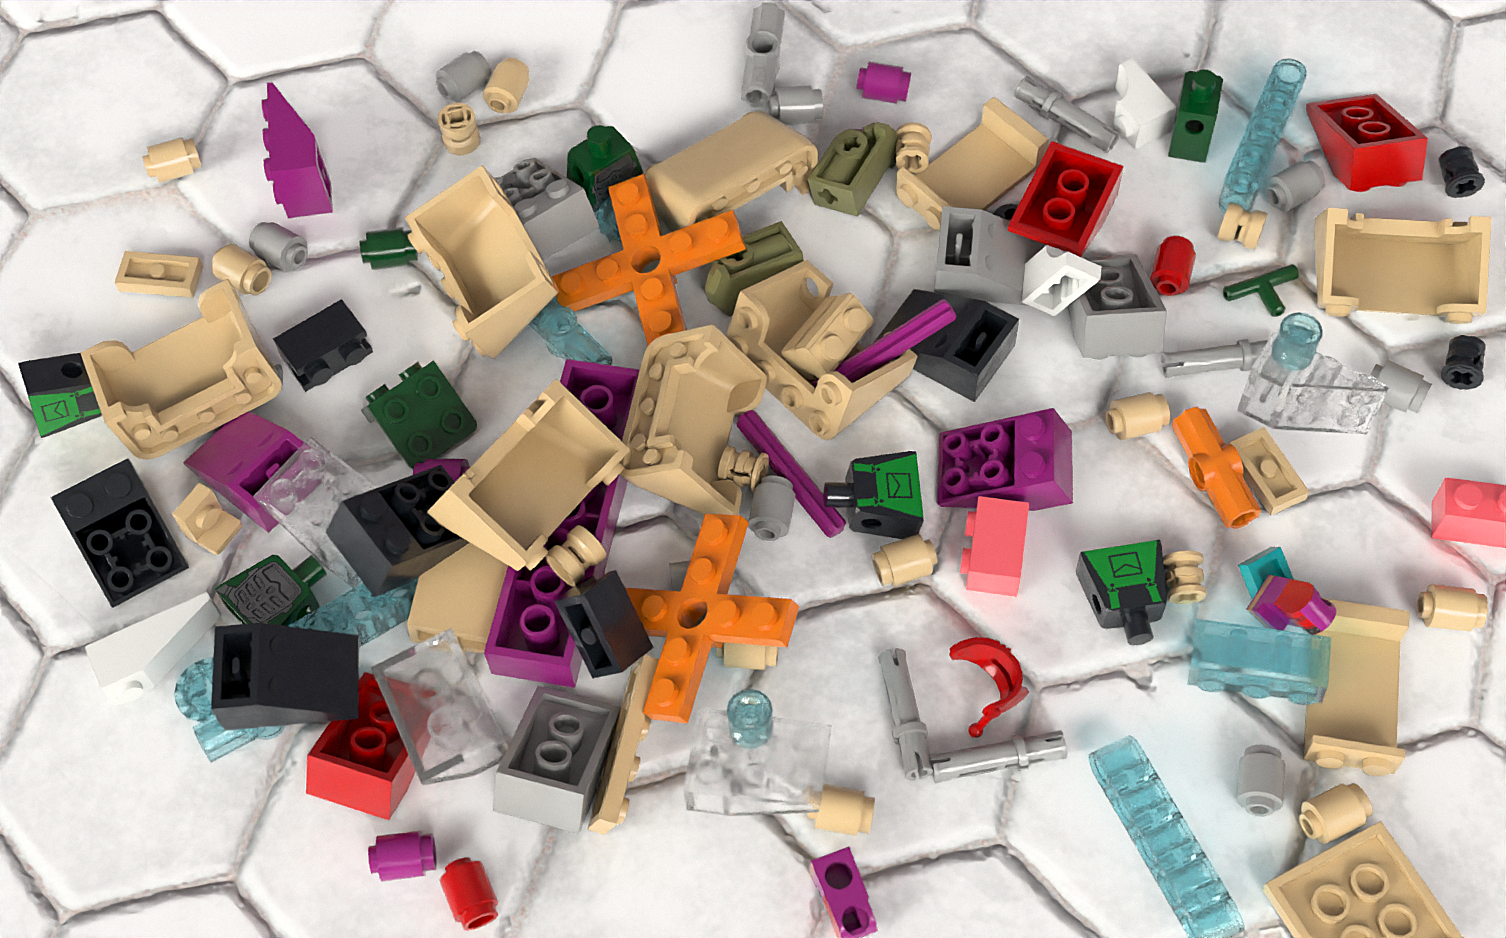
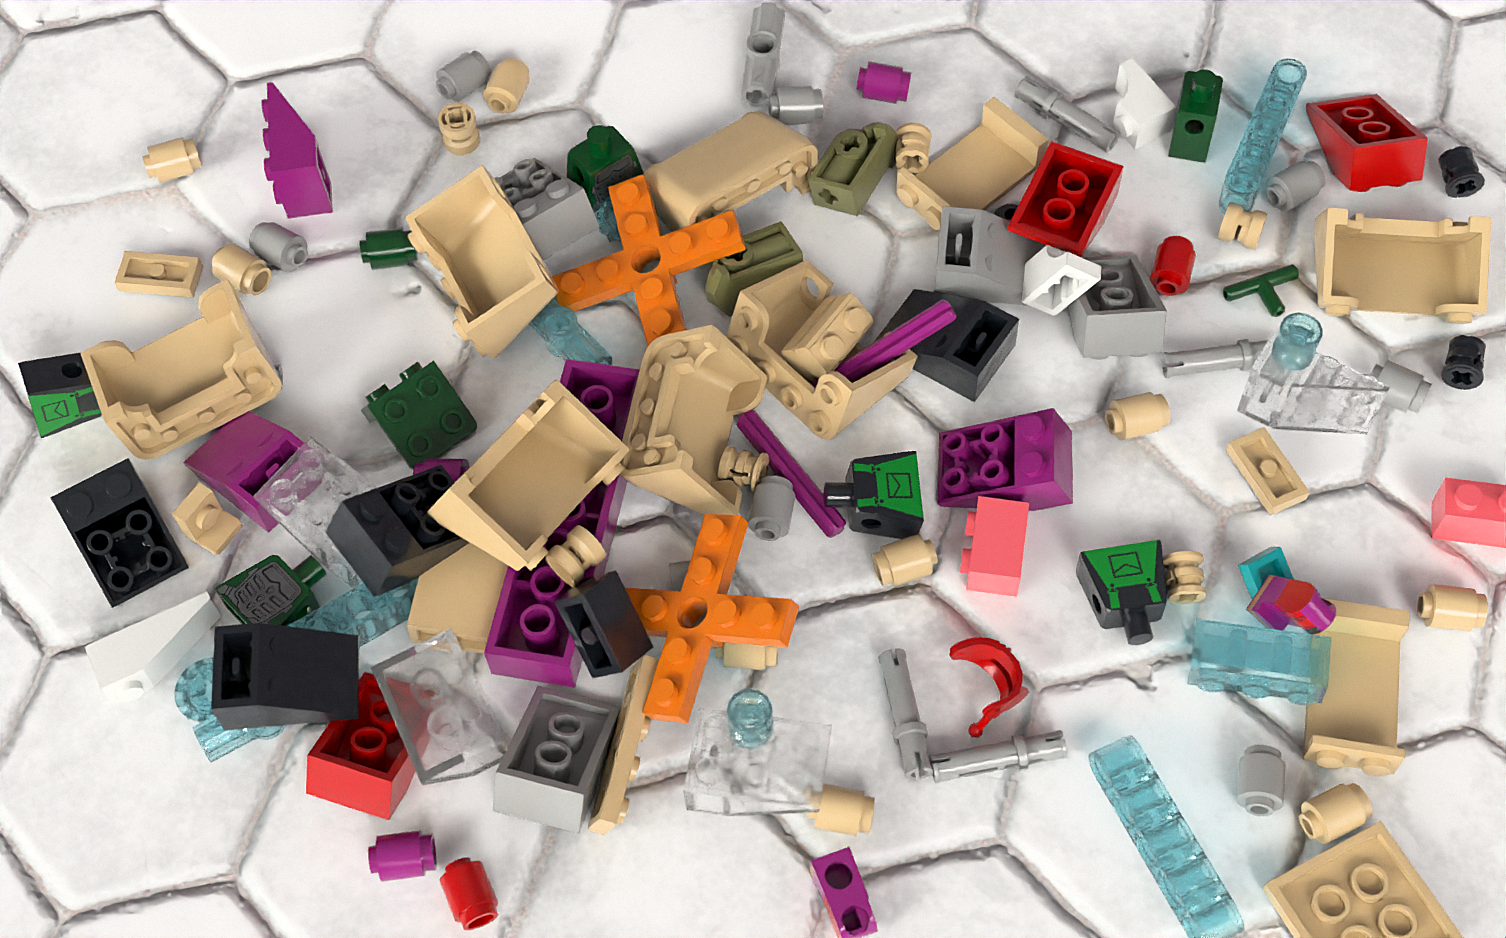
(323, 345): black brick -> none
(1216, 468): orange piece -> none

